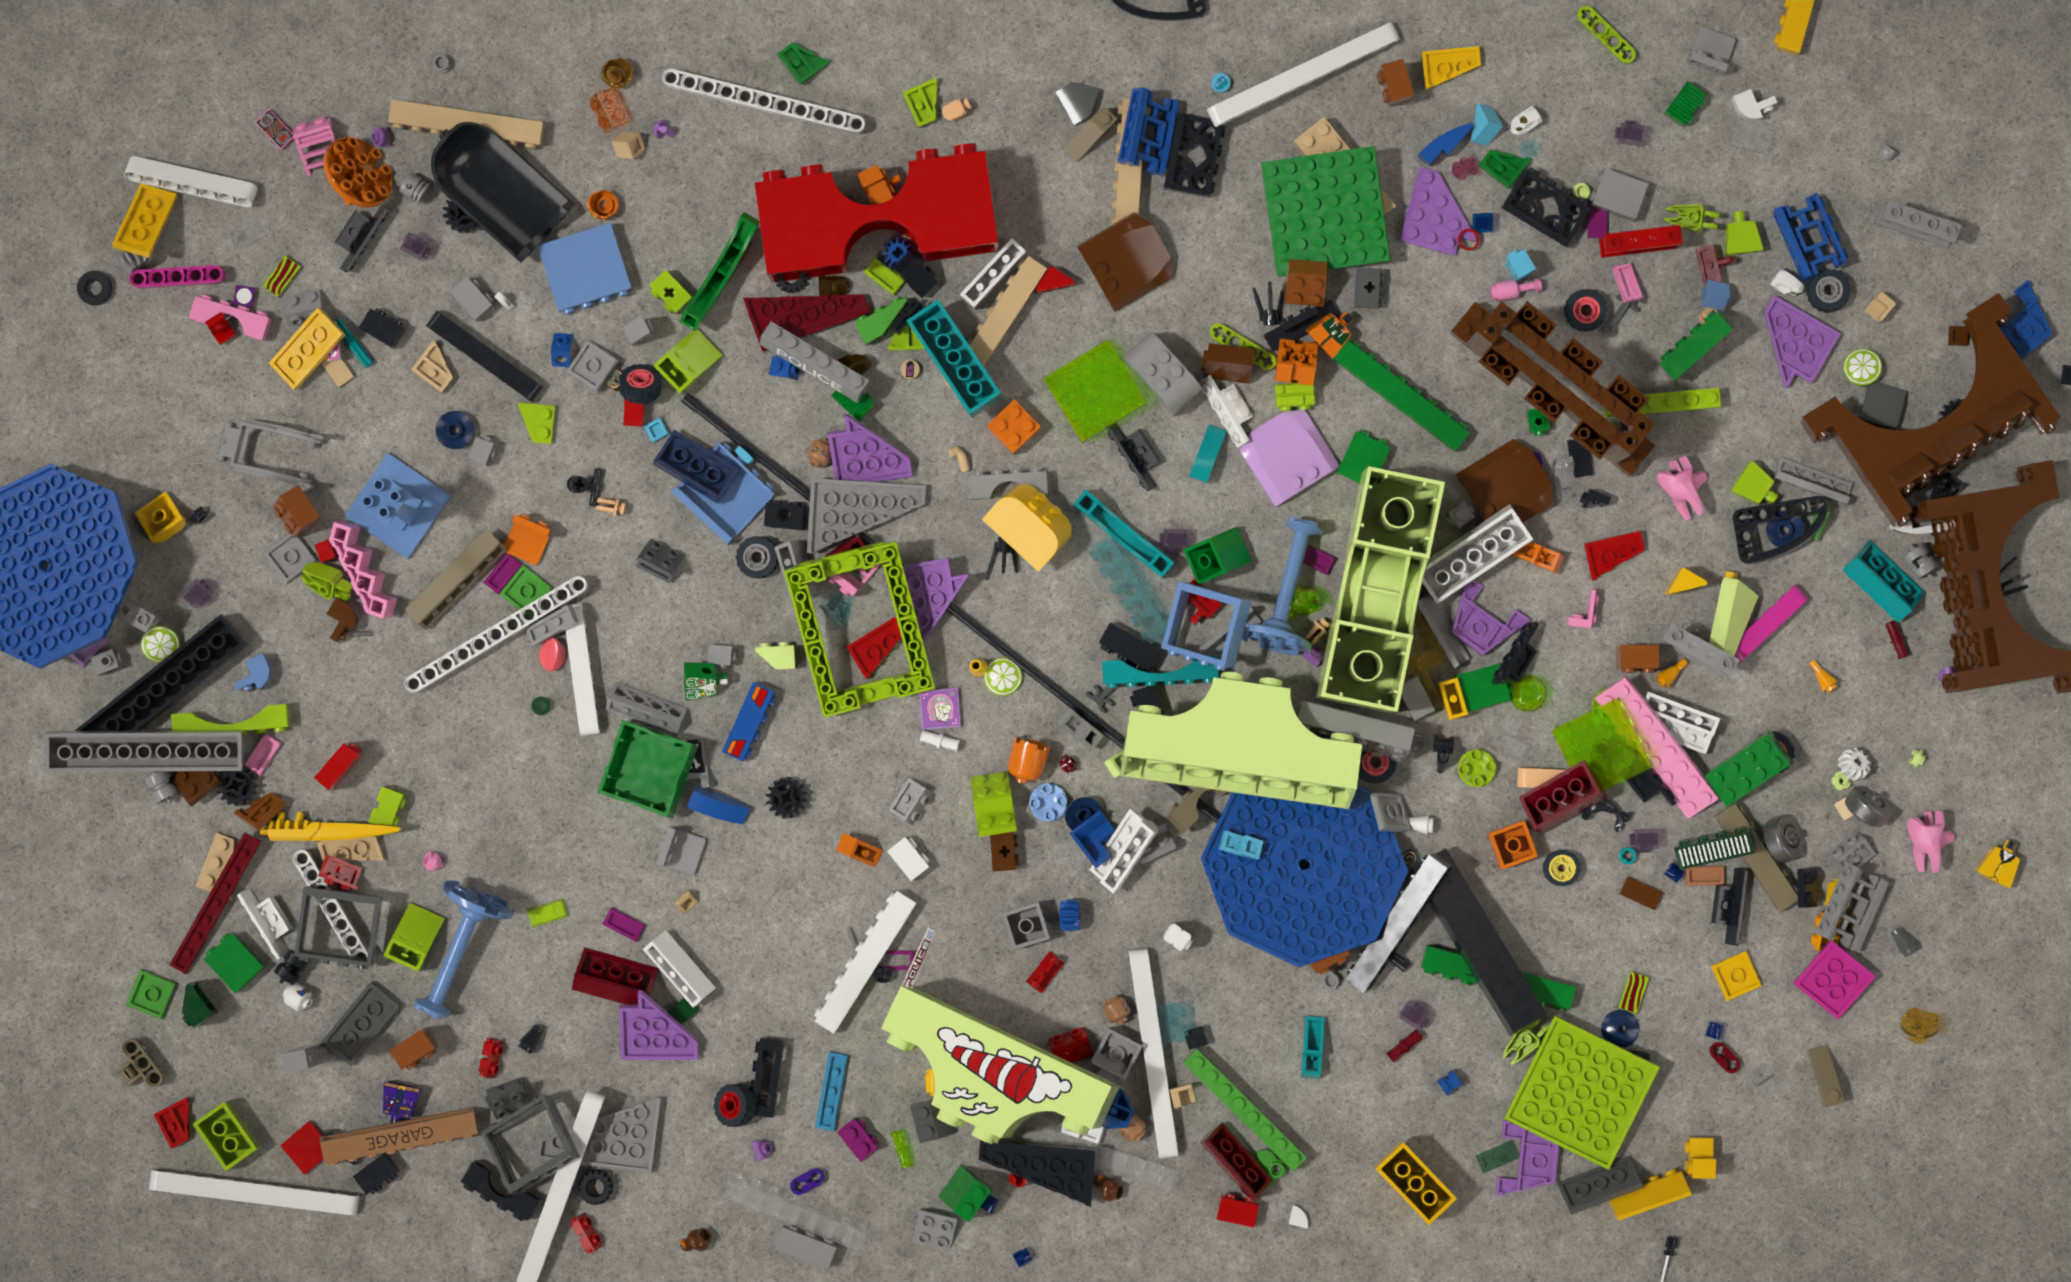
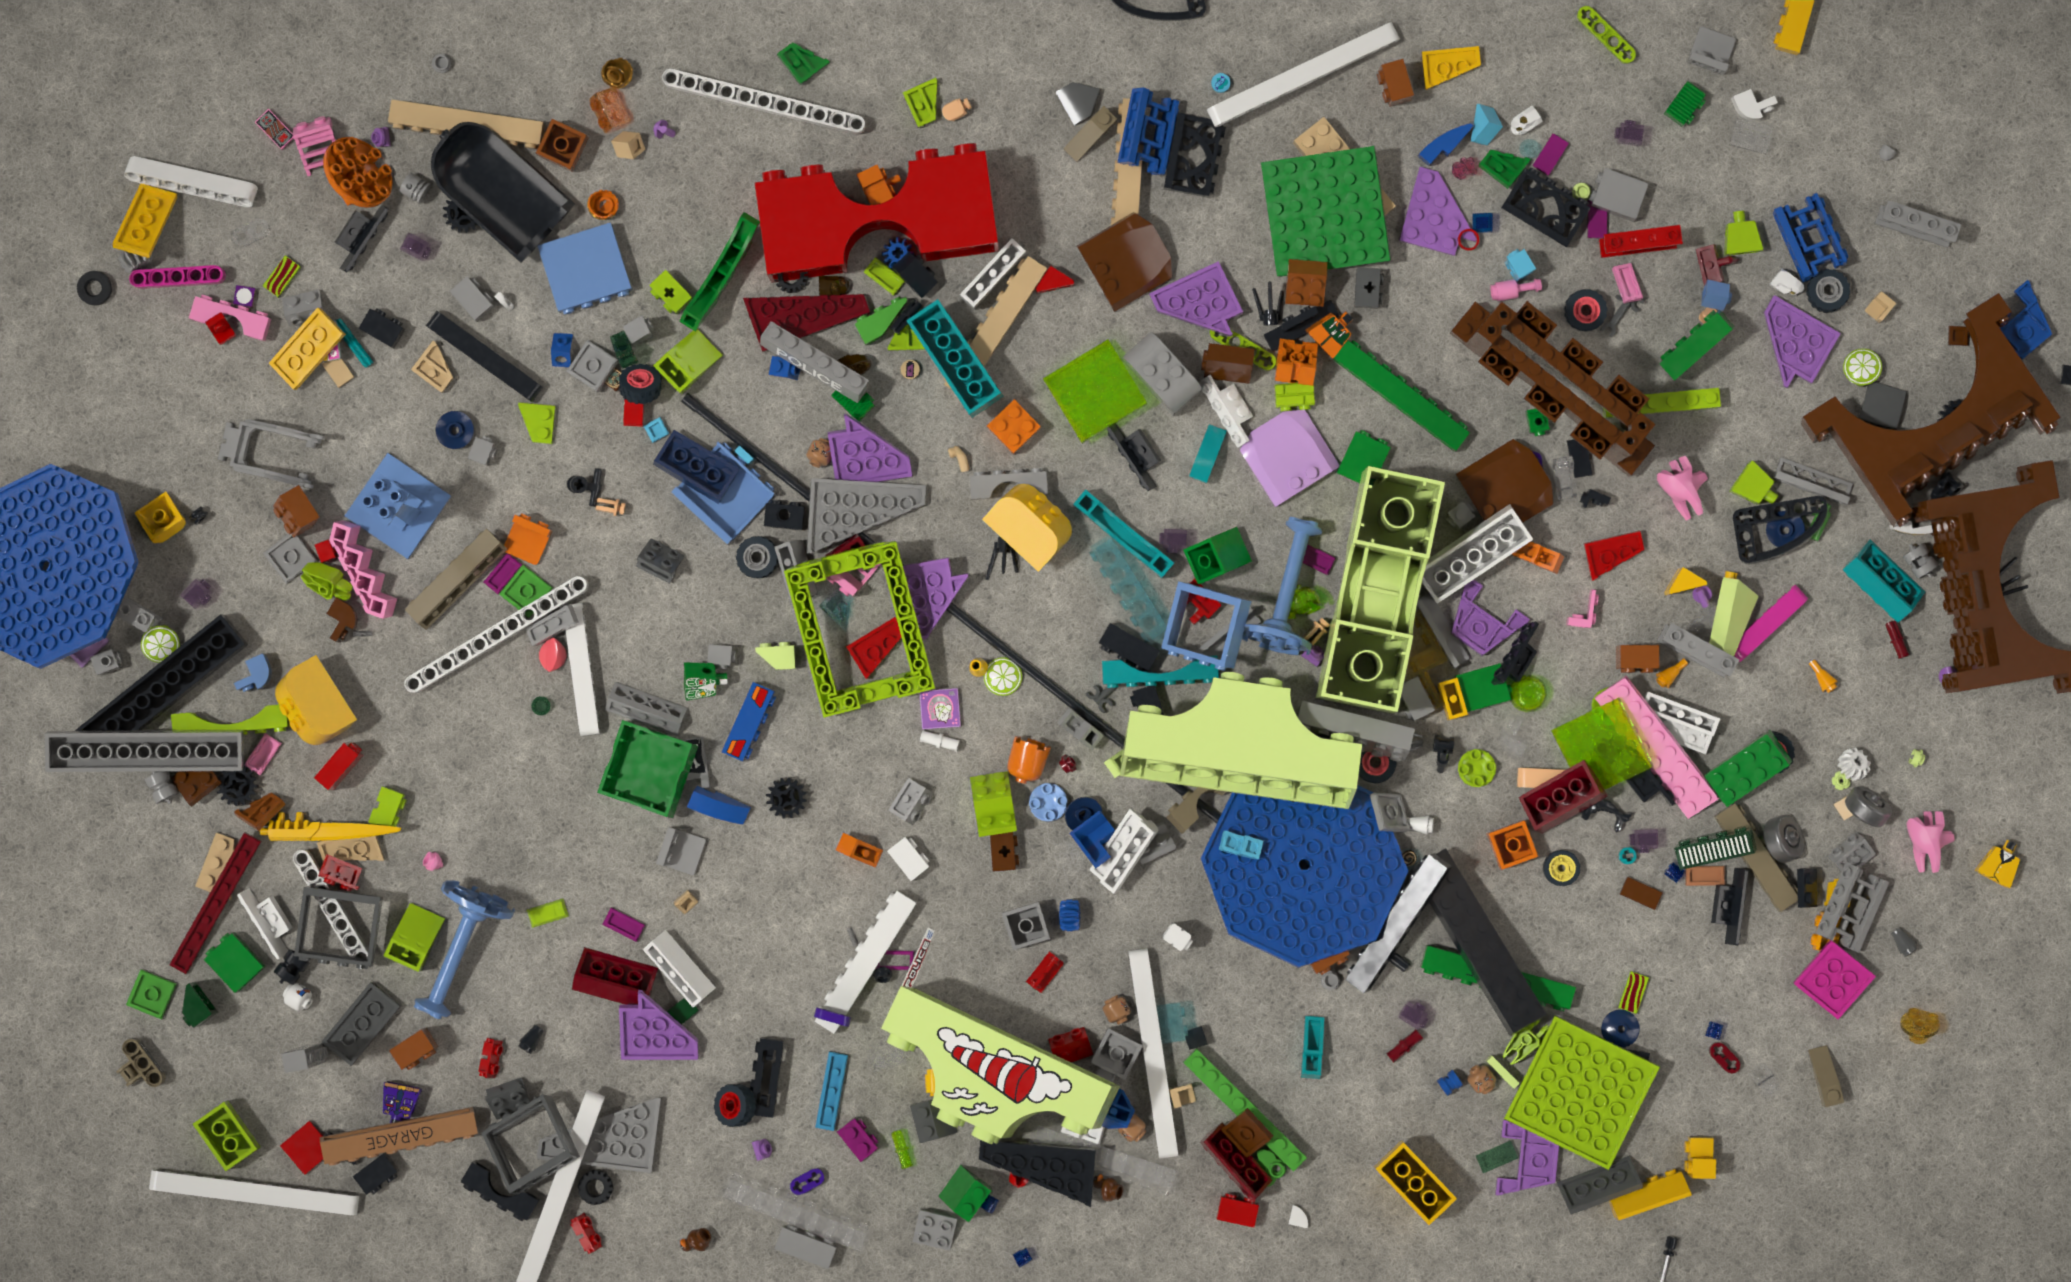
(175, 1122): red wing -> none
(313, 703): none -> yellow brick
(562, 145): none -> dark orange brick
(623, 349): none -> clear green leg
(832, 1017): none -> dark purple beam
(1200, 299): none -> medium lavender wing
(1247, 1132): none -> reddish brown plate
(1481, 1079): none -> medium nougat head
(1502, 1071): none -> yellowish green tile
(1550, 154): none -> magenta tile
(1692, 217): lime hinge -> none
(1702, 595): none -> medium lavender plate
(1736, 975): yellow tile -> none

